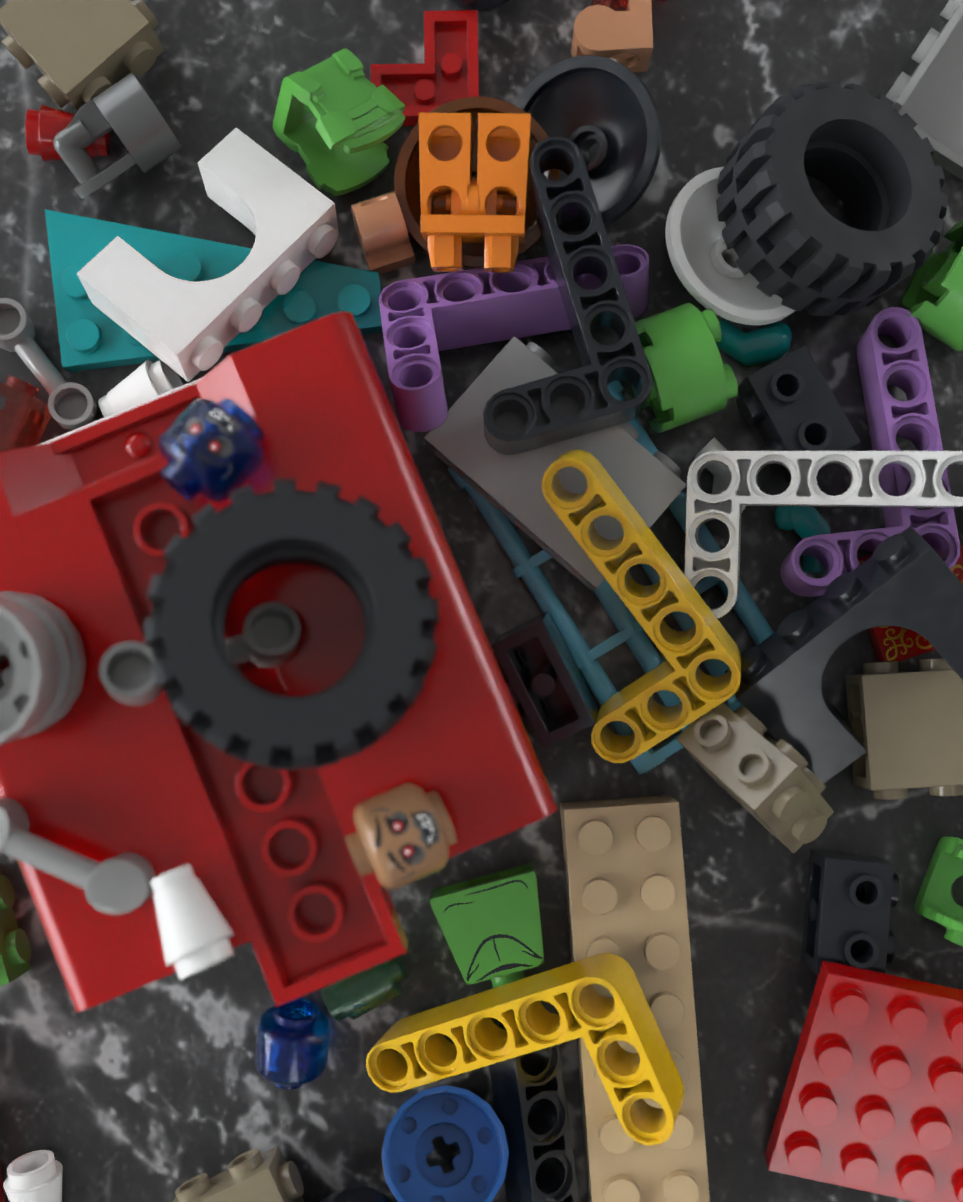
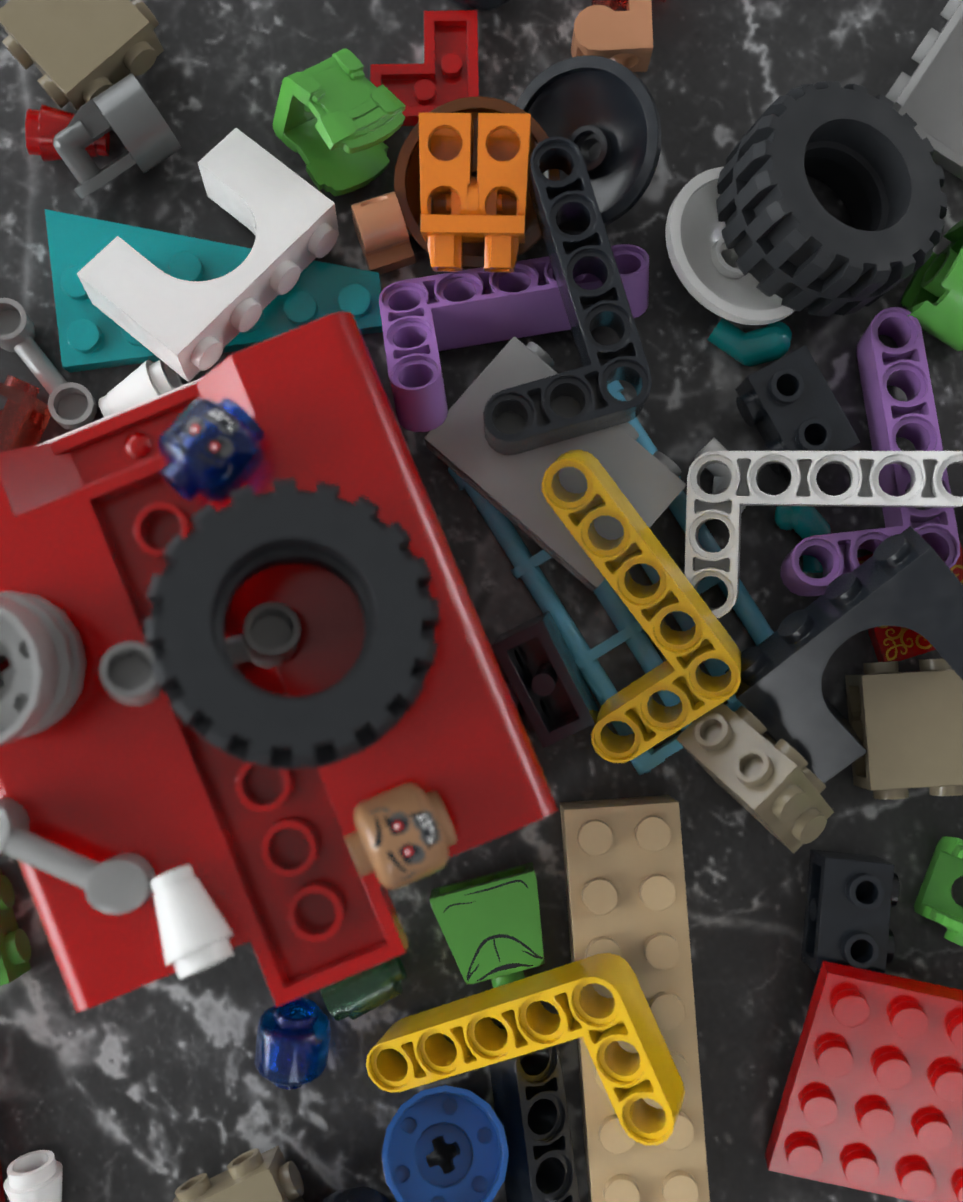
(684, 366): bright green brick -> none

